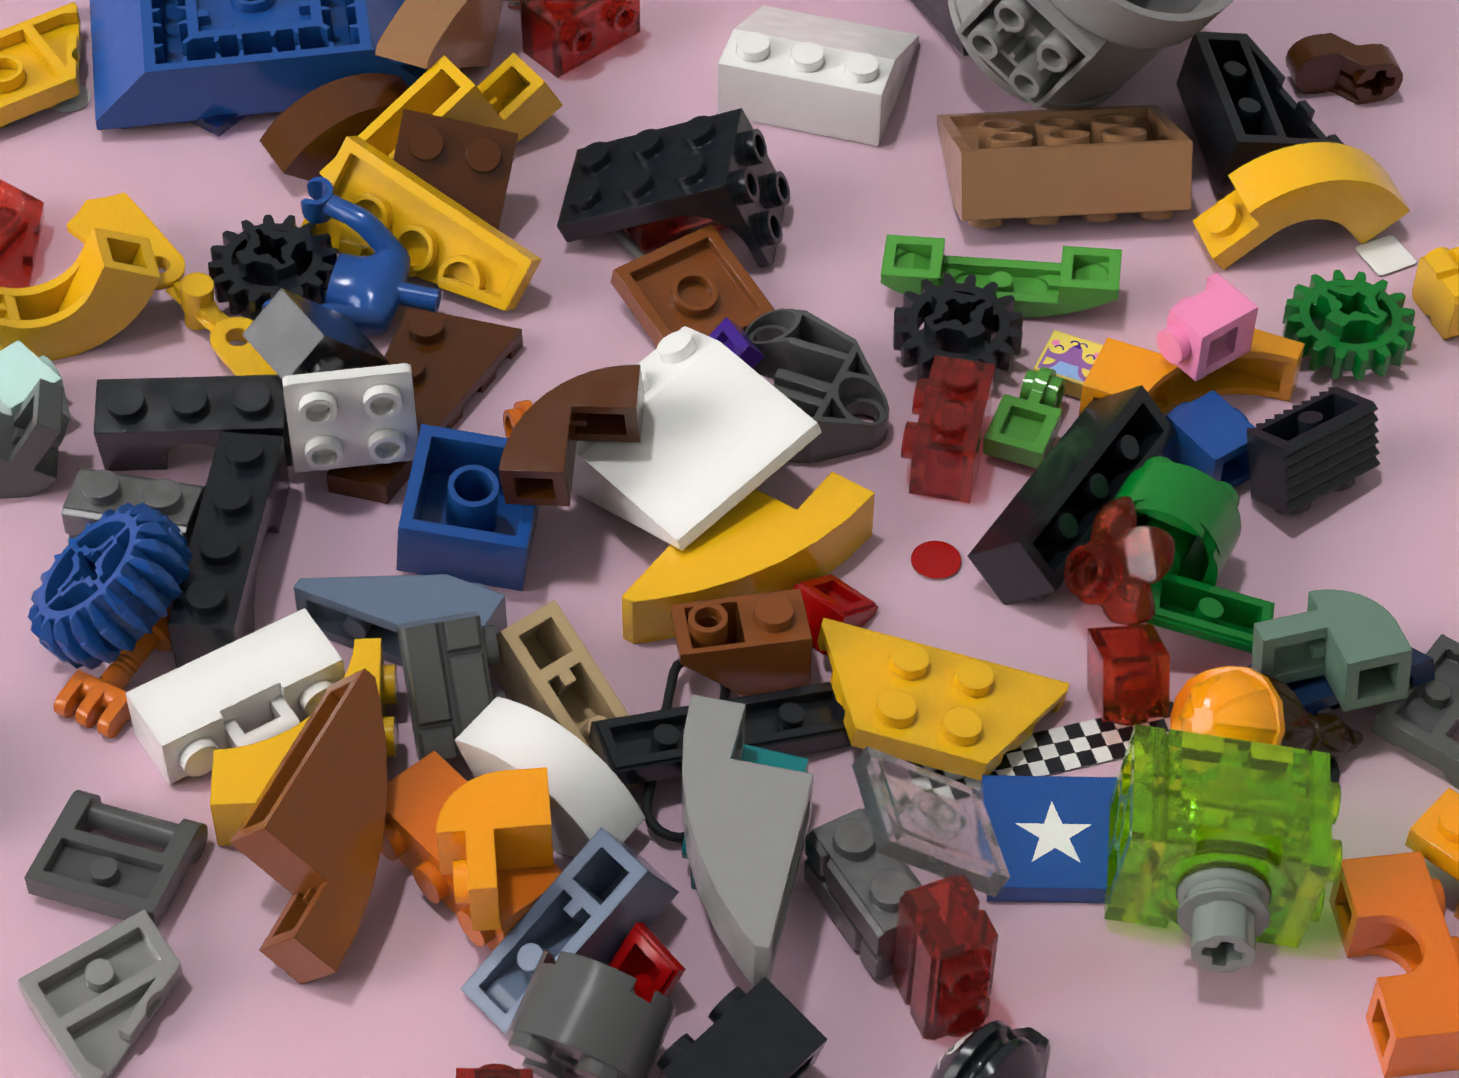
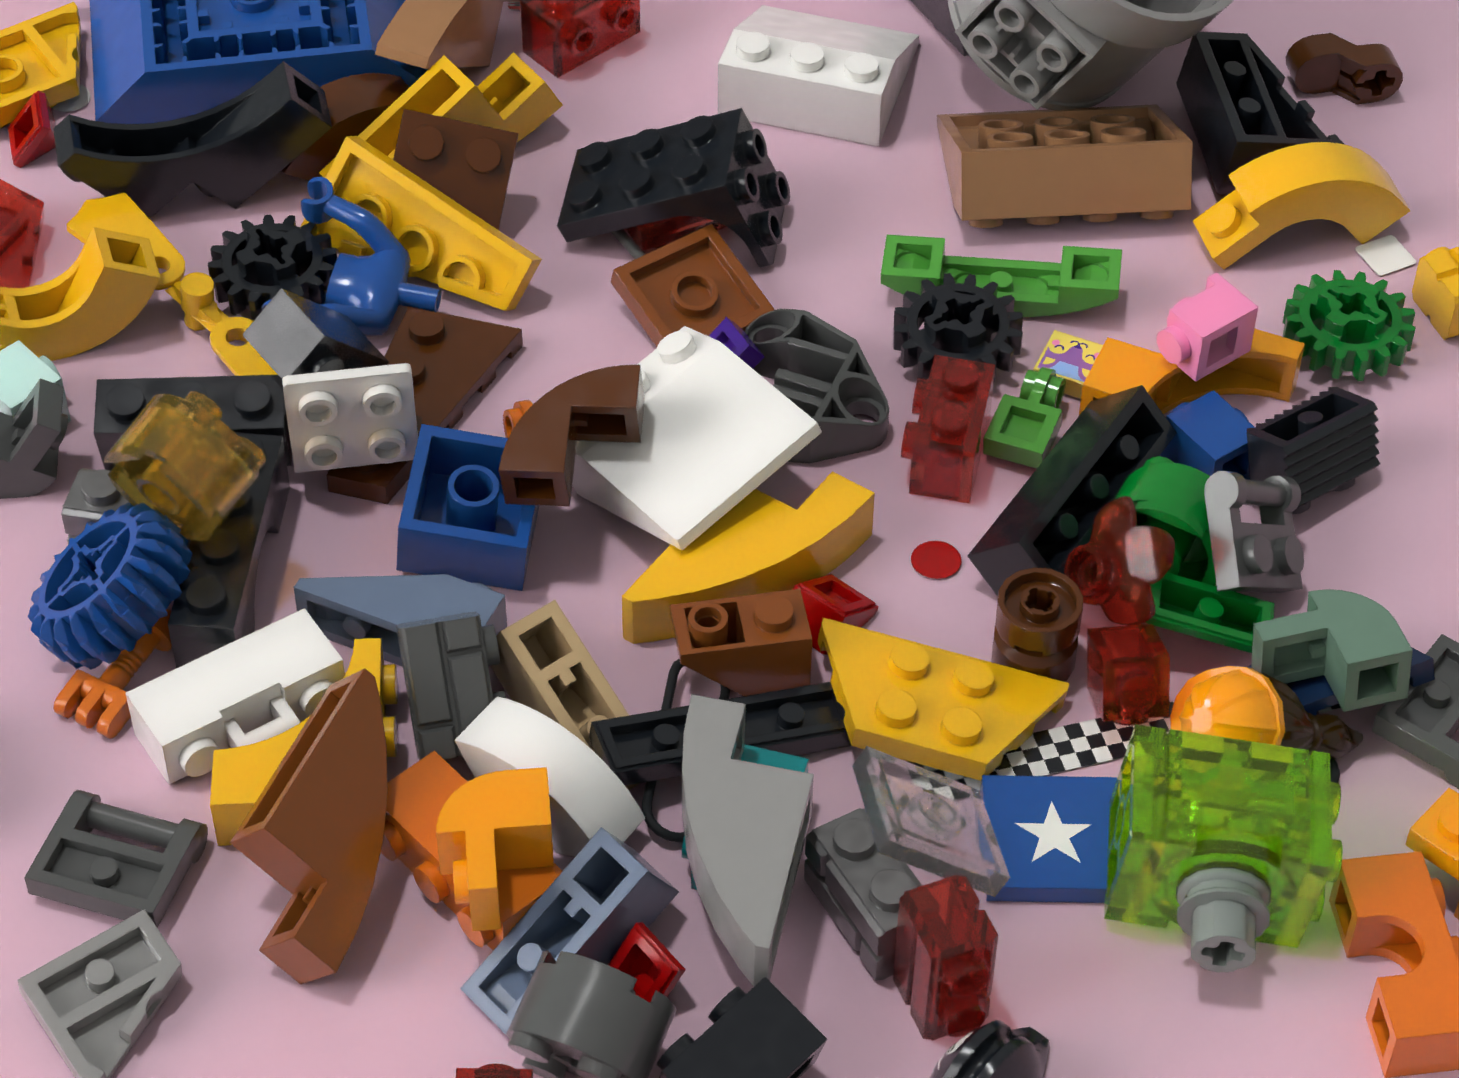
(32, 131): none -> red slope
(184, 463): none -> clear yellow brick
(221, 150): none -> black arch
(1038, 623): none -> reddish brown wheel
(1254, 554): none -> dark grey plate

